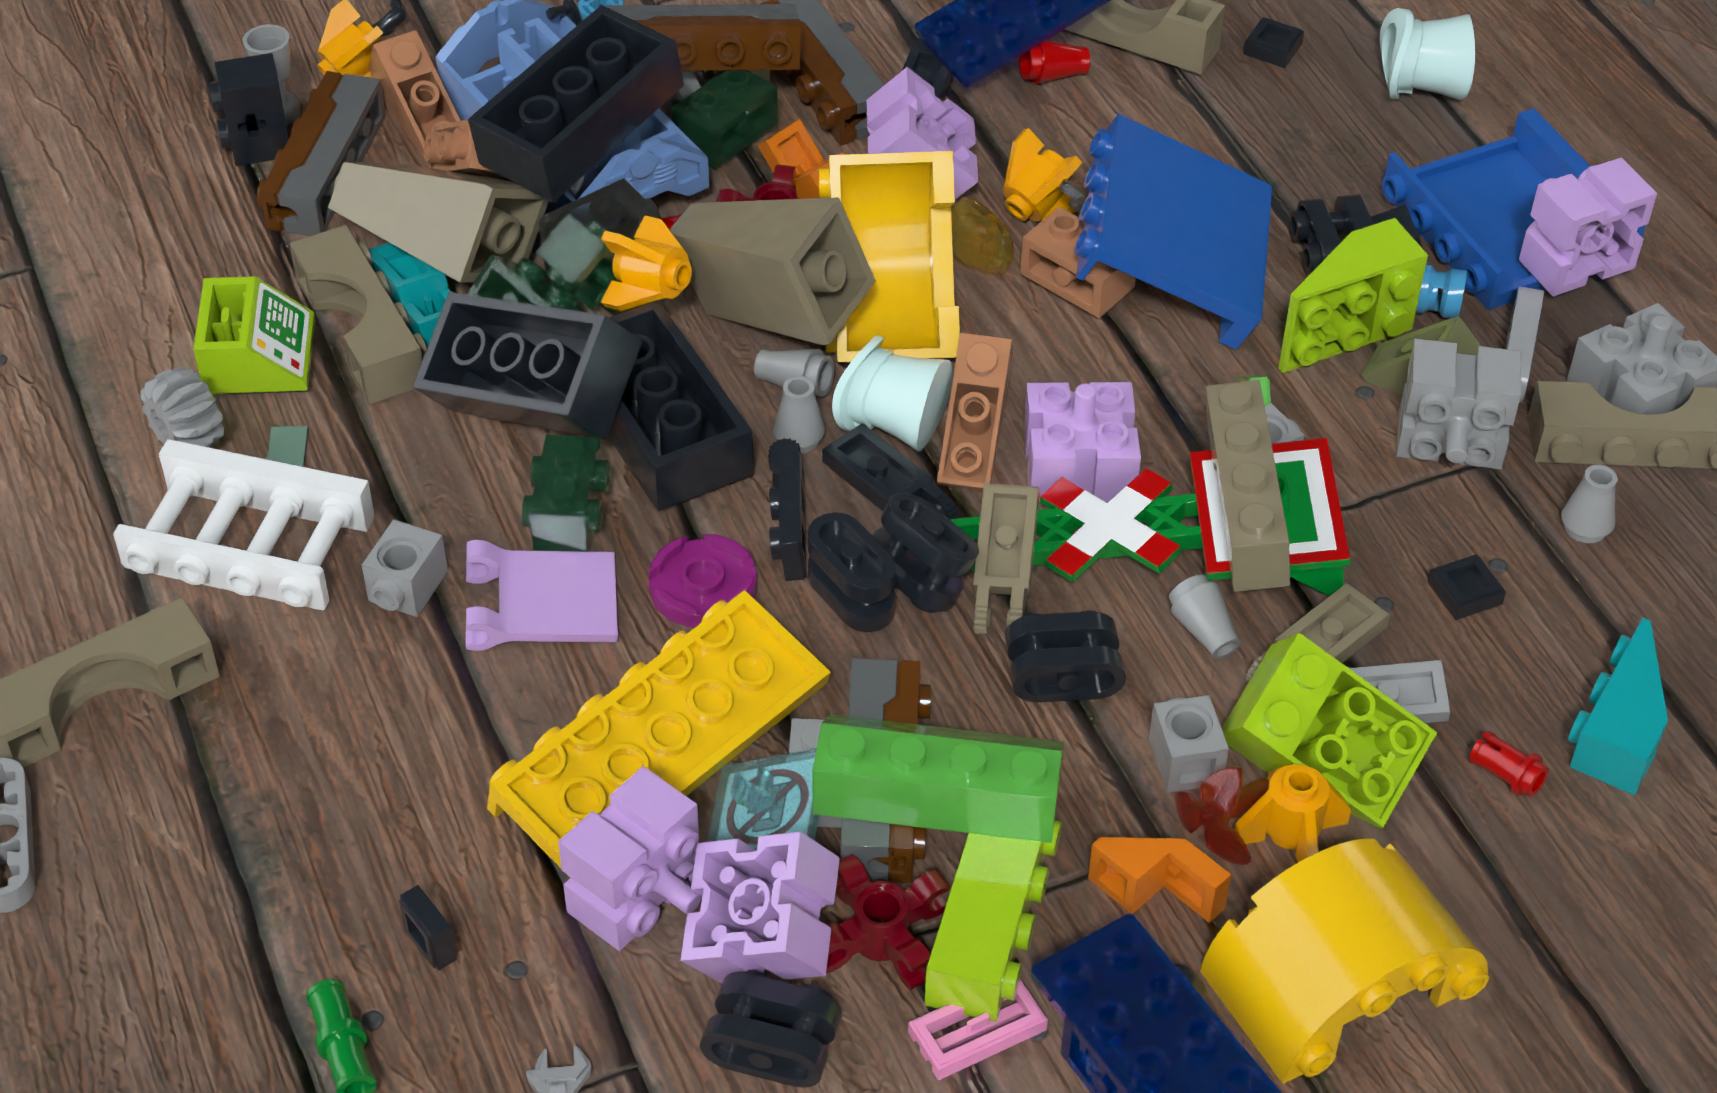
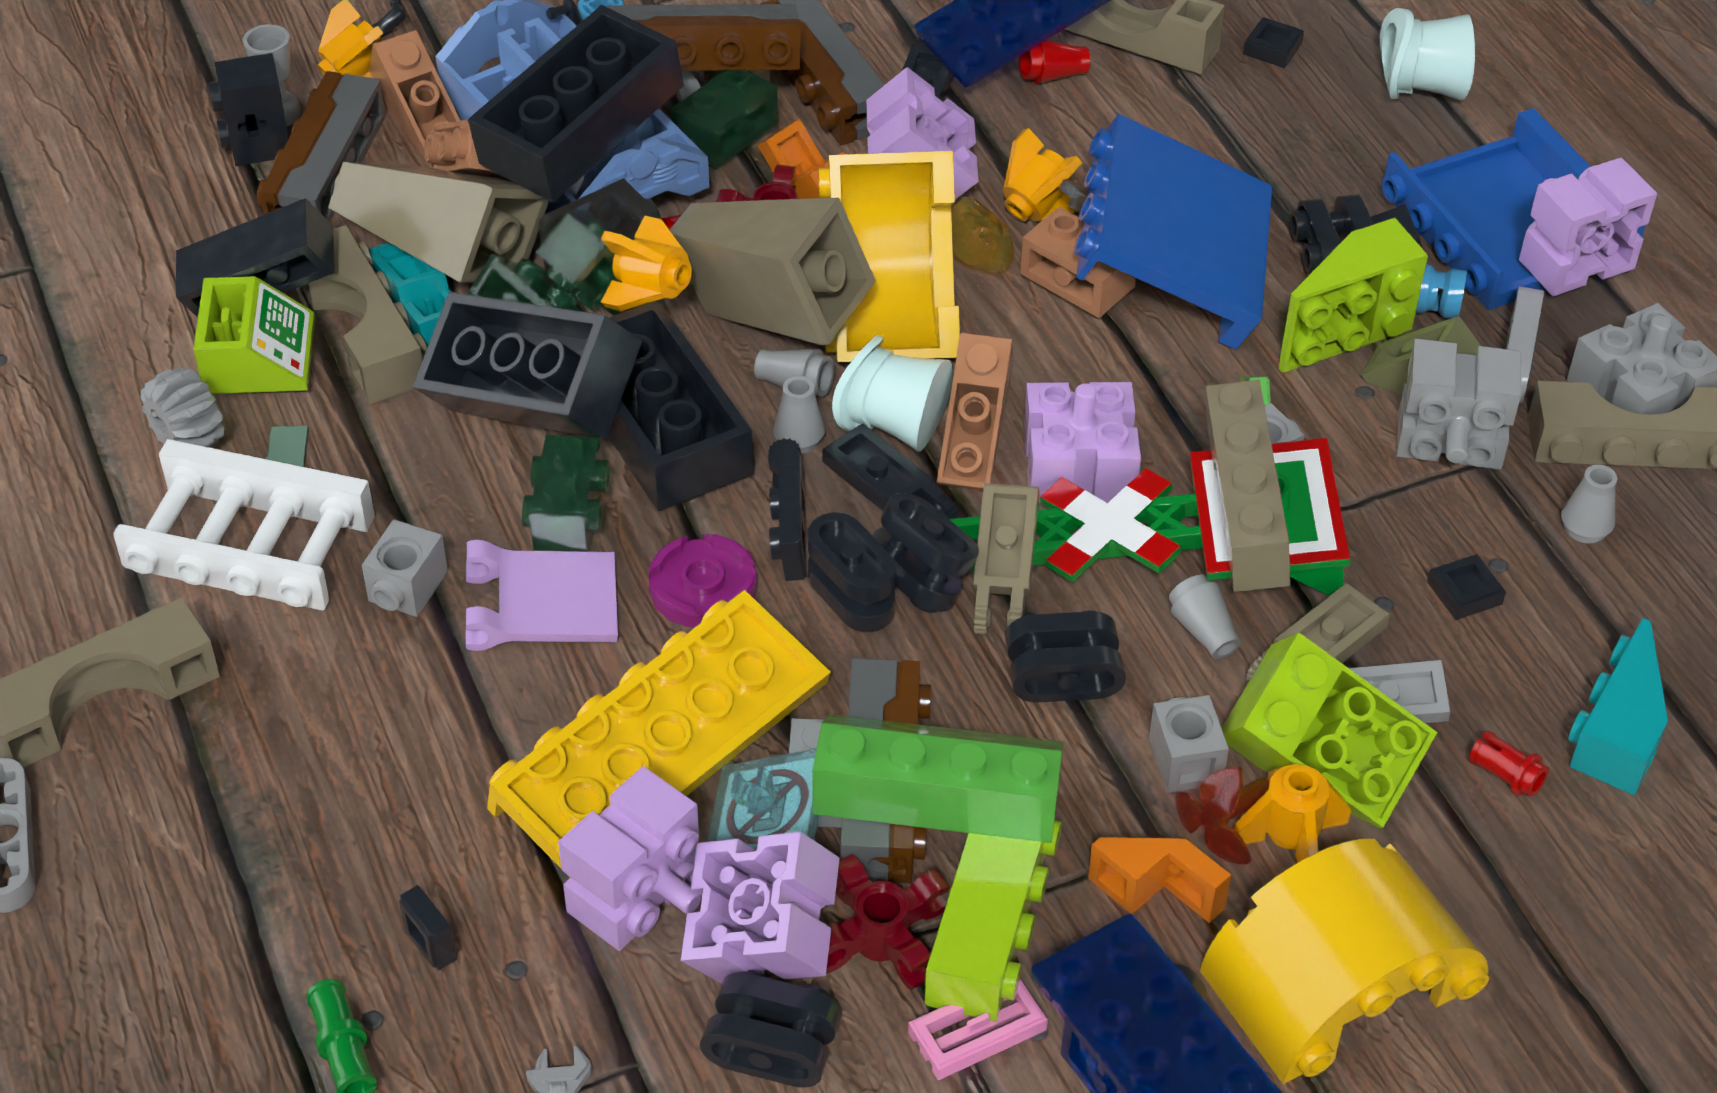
(278, 247): none -> black brick

